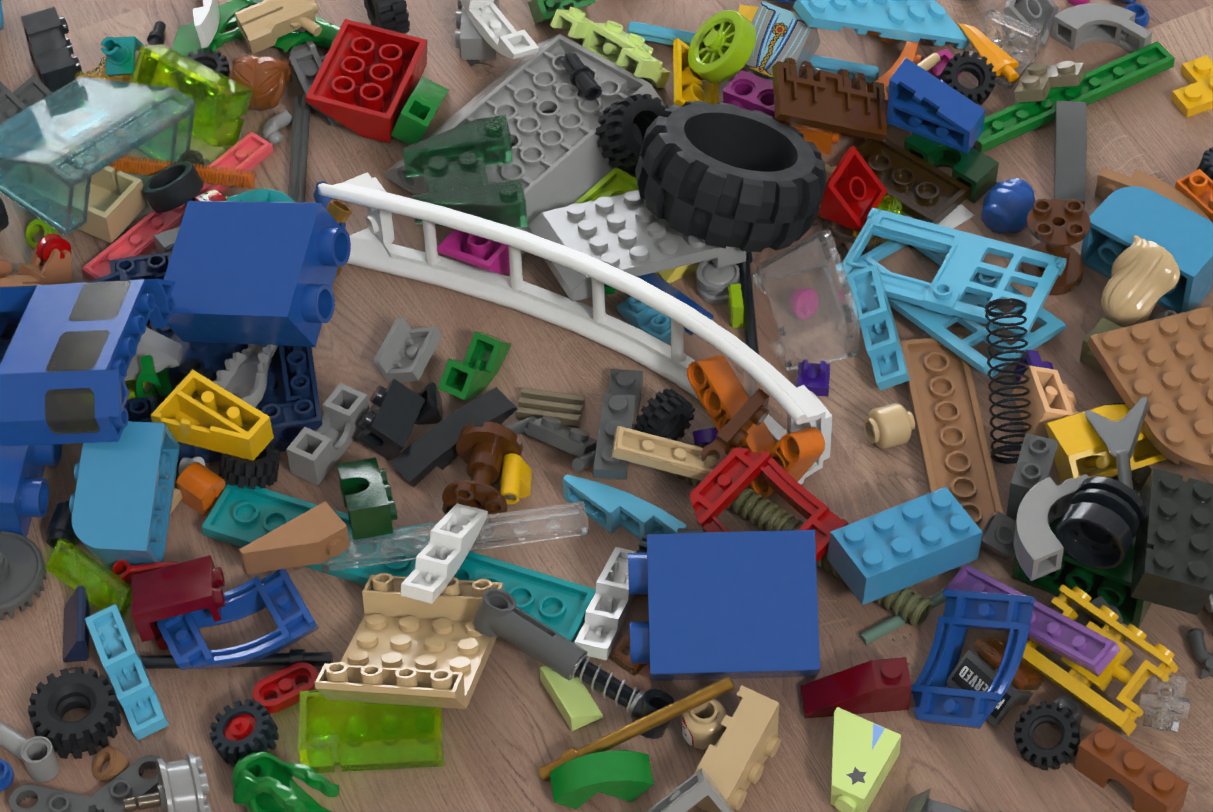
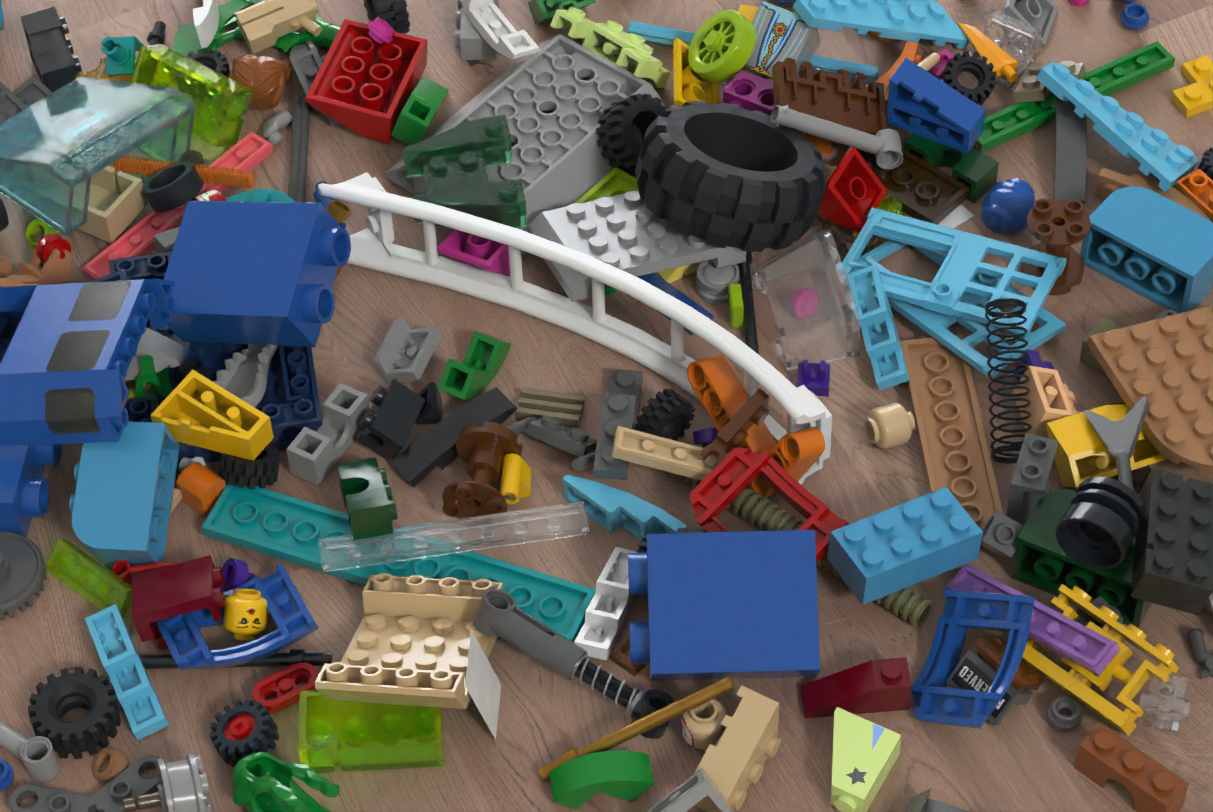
(61, 526): black brick -> none
(75, 630): dark blue slope -> none
(235, 573): none -> dark purple tile
(245, 614): none -> yellow head
(300, 542): medium nougat slope -> none
(380, 30): none -> dark pink plate
(444, 554): white slope -> none
(483, 684): none -> white sticker
(570, 699): yellowish green slope -> none
(581, 76): black axle -> none
(646, 319): medium azure slope -> none
(884, 144): none -> light grey piece
(895, 621): sand green bar -> none
(1034, 542): light grey arch -> none
(1047, 714): black tyre -> none
(1099, 23): light grey arch -> none
(1122, 128): none -> medium azure wing
(1138, 282): tan piece -> none

